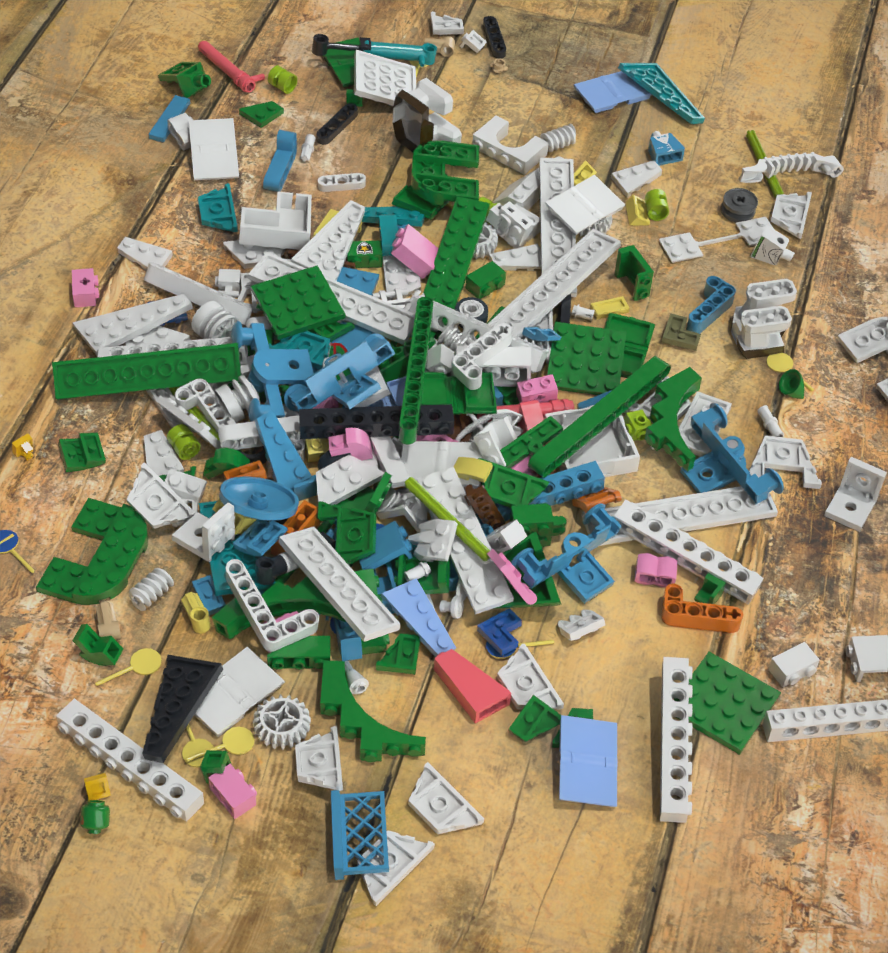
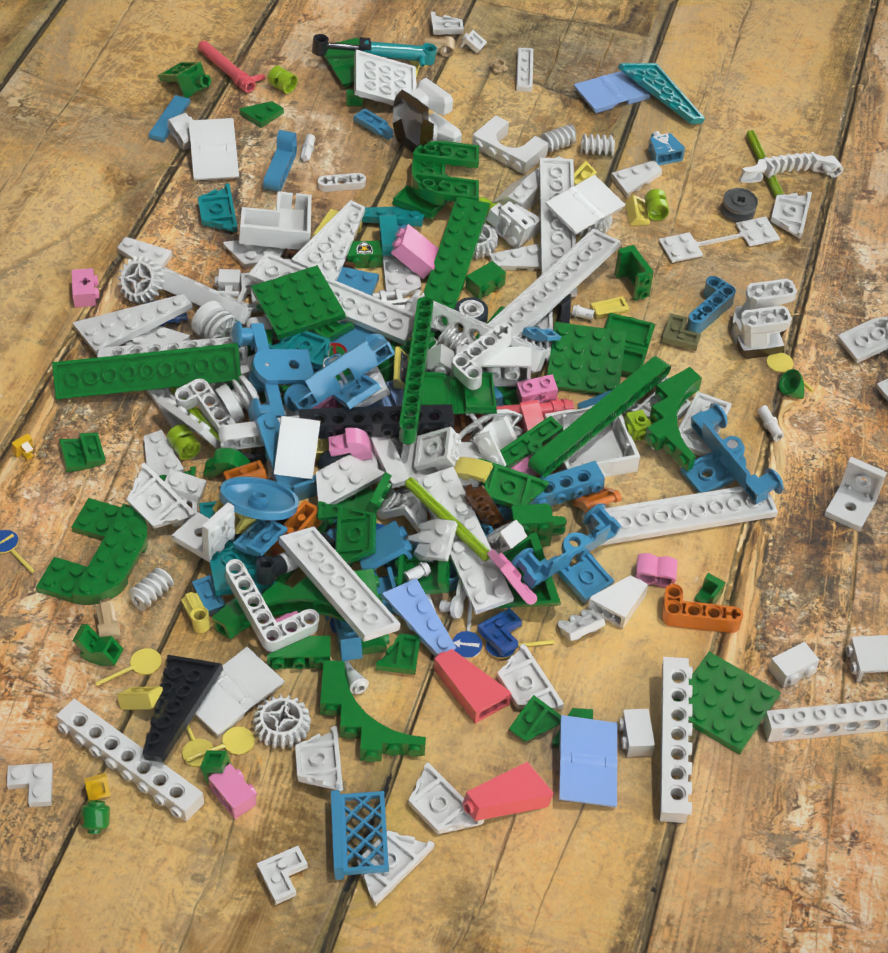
(36, 778): none -> white plate
(139, 697): none -> light yellow slope
(145, 288): none -> white gear
(276, 873): none -> white plate
(296, 447): none -> white tile
(348, 112): black beam -> none
(374, 123): none -> dark azure hinge
(400, 368): none -> light yellow slope
(437, 449): none -> white plate
(466, 642): none -> blue piece
(494, 46): black beam -> none
(508, 794): none -> coral slope
(524, 70): none -> white tile
(597, 144): none -> white piece
(619, 600): none -> white slope
(637, 733): none -> white brick
(692, 559): white brick -> none
(772, 247): white torso -> none
(785, 455): white wing -> none

